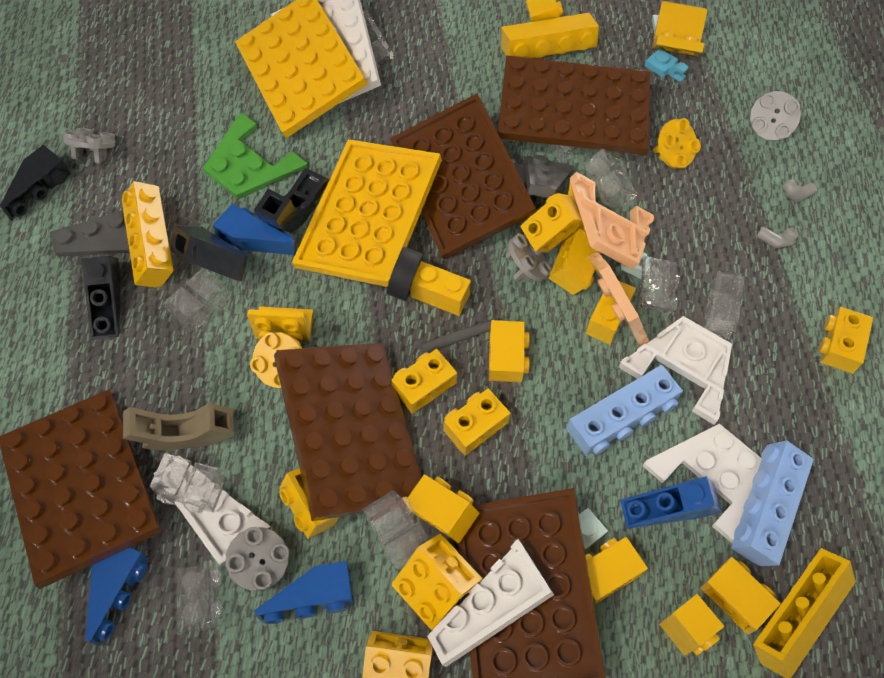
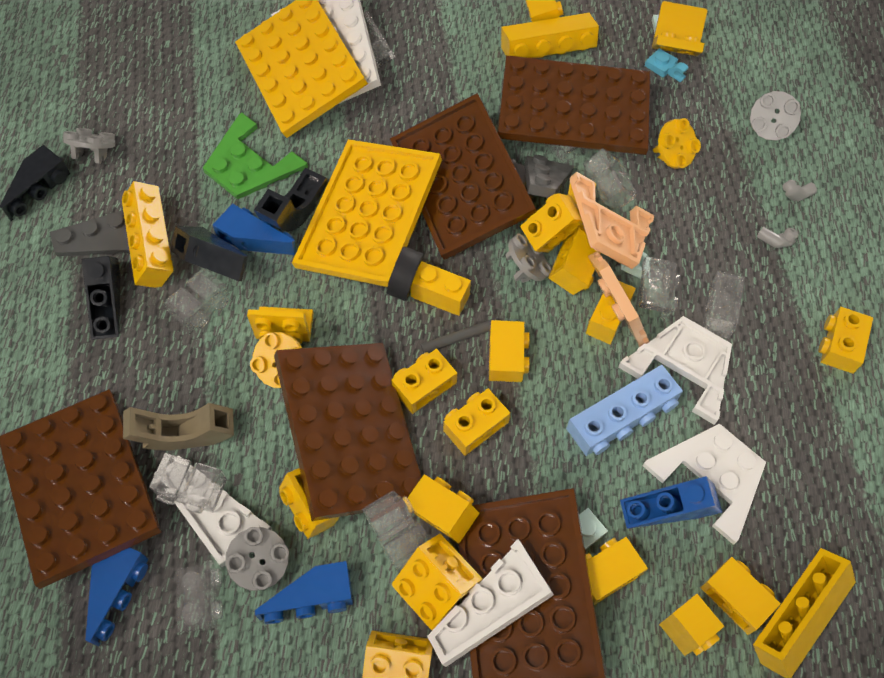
(772, 504): light blue brick -> none

